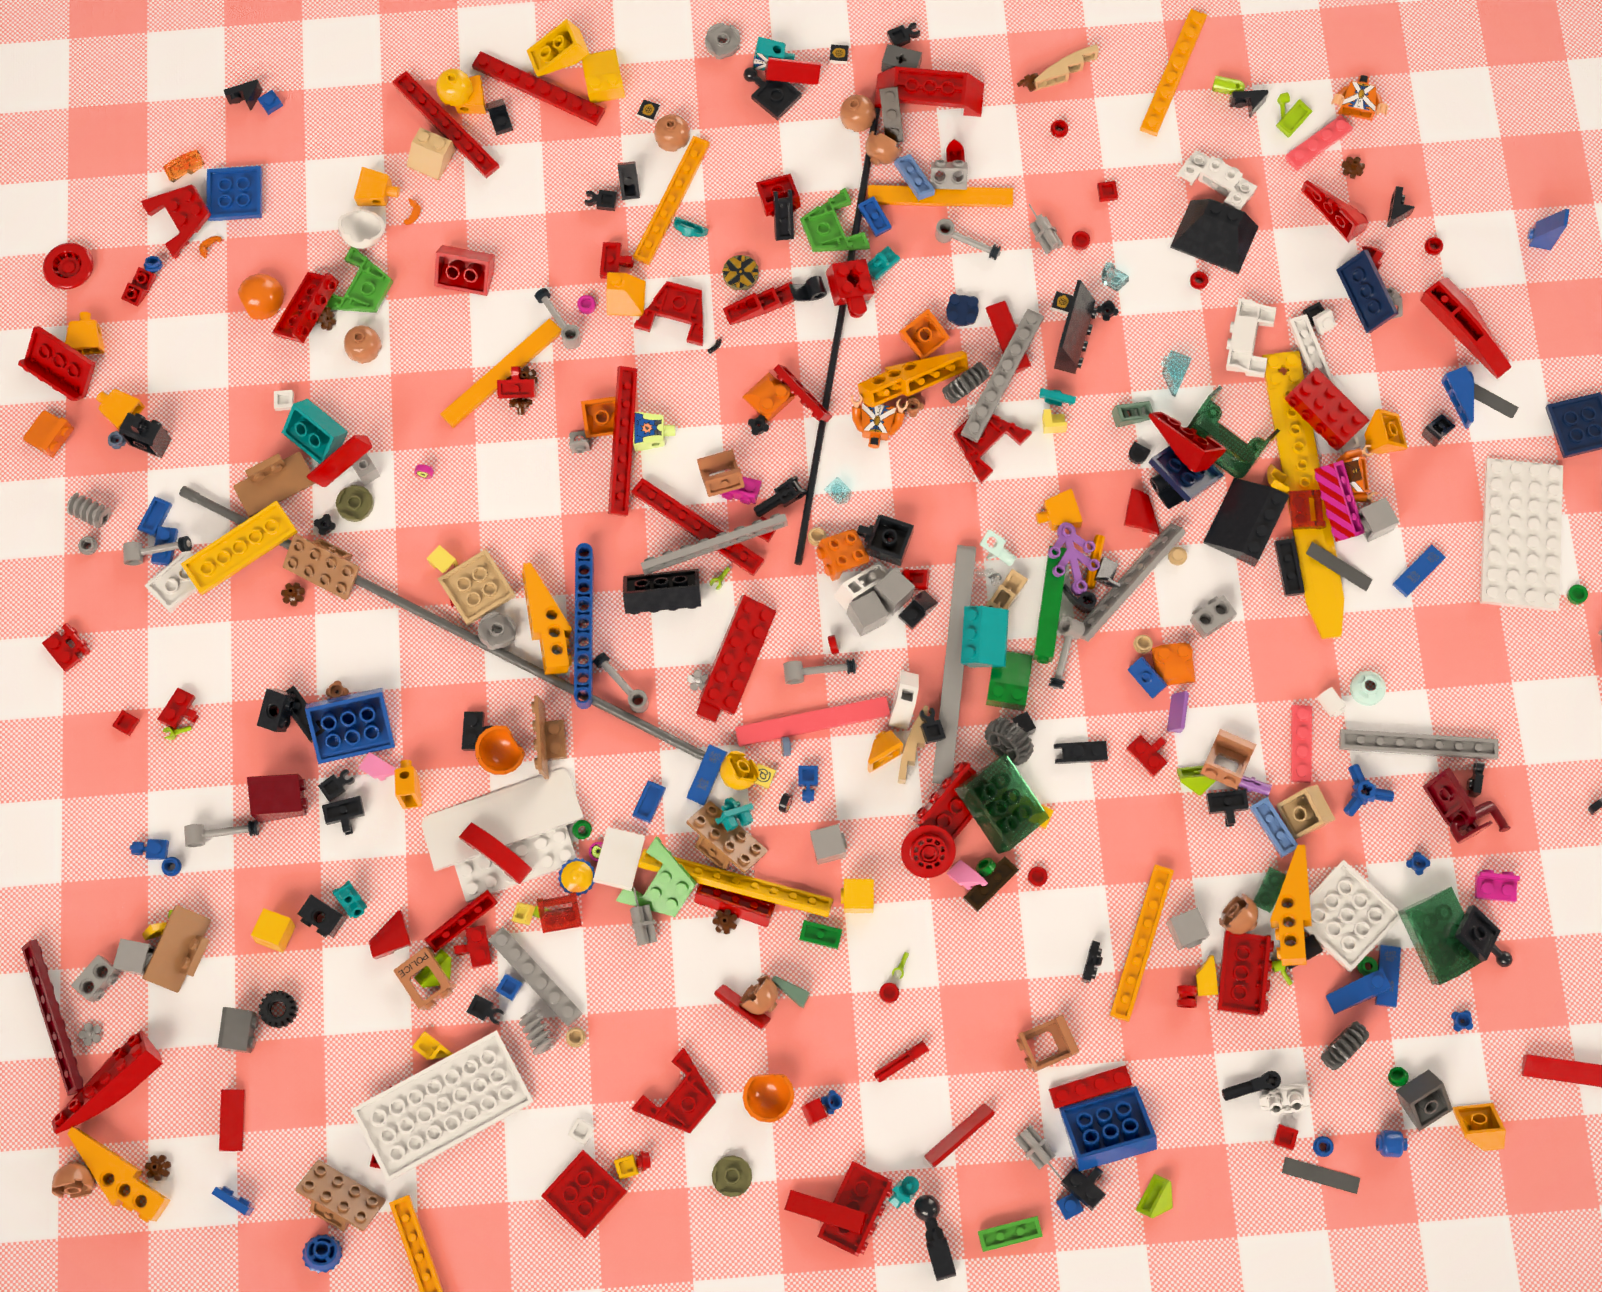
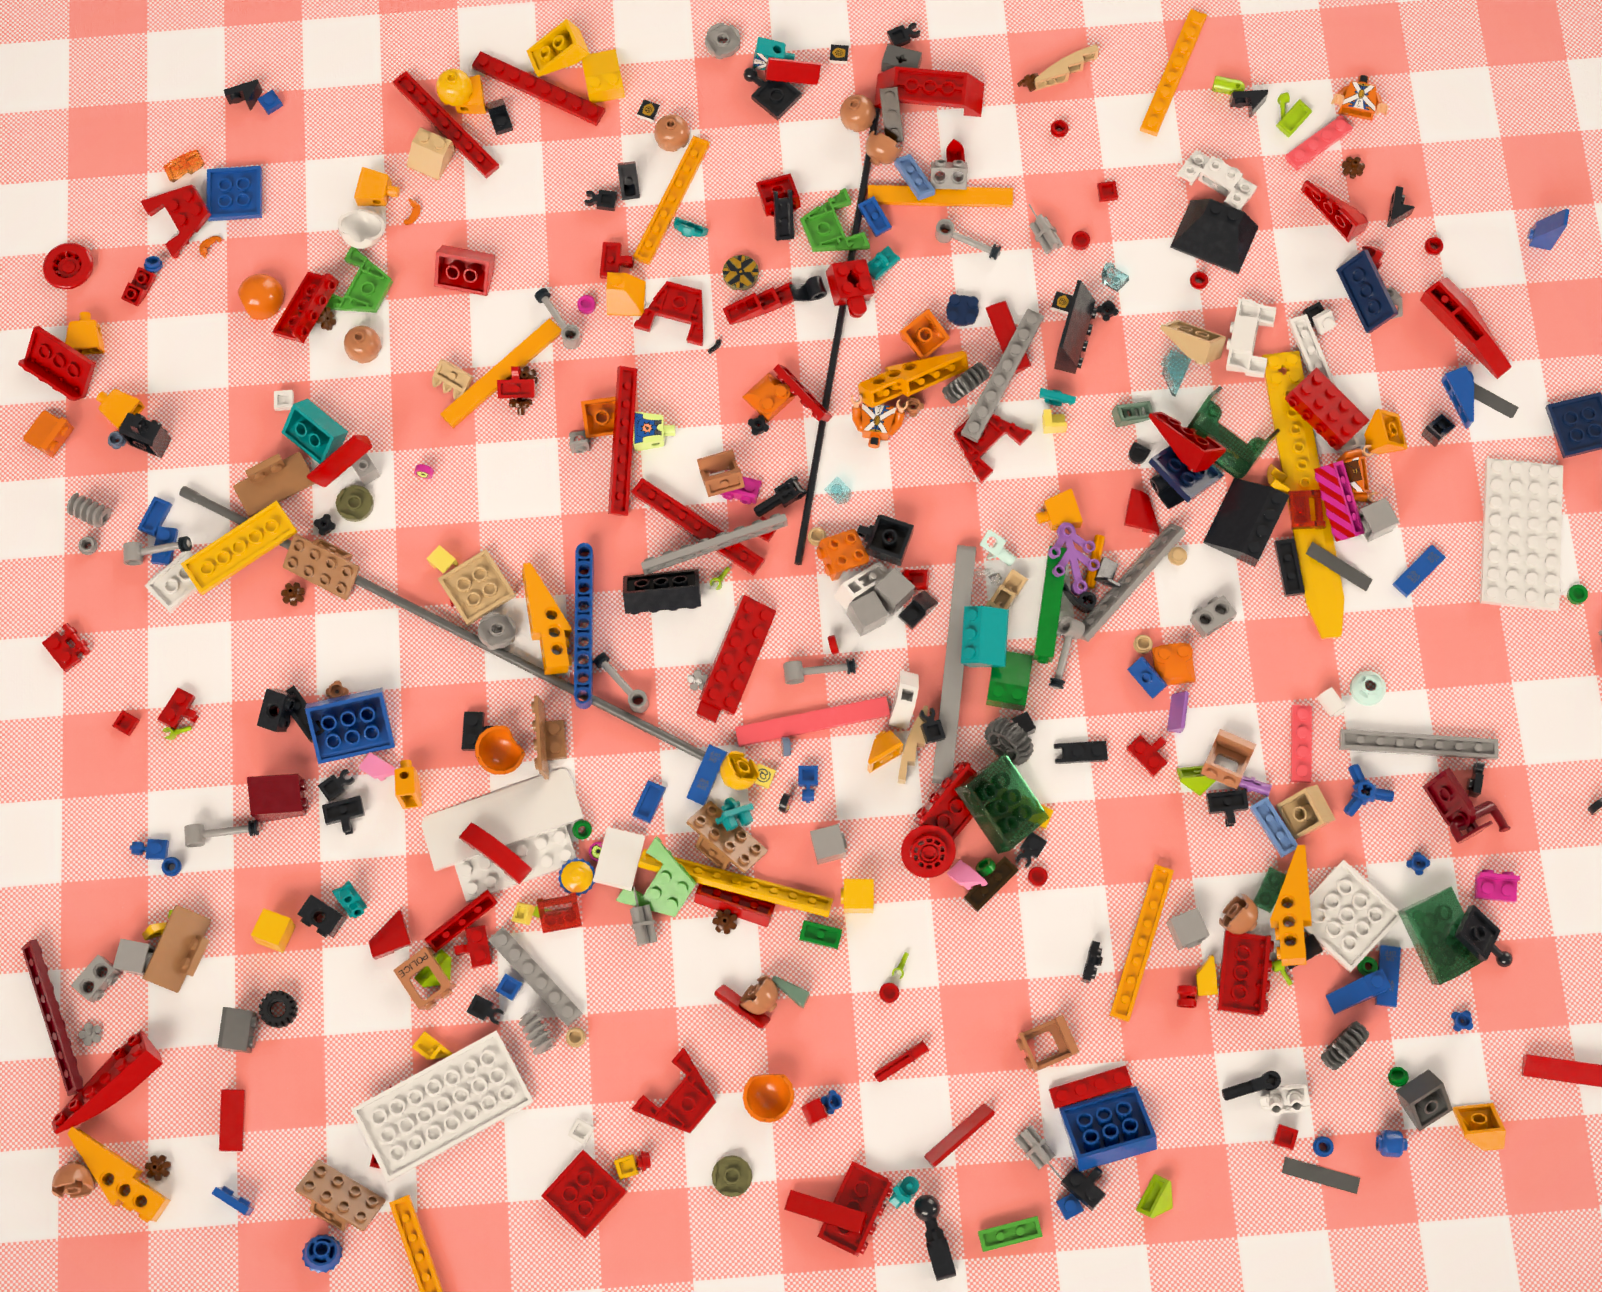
(451, 377): none -> tan plate
(1032, 848): none -> black plate
(1194, 341): none -> tan slope

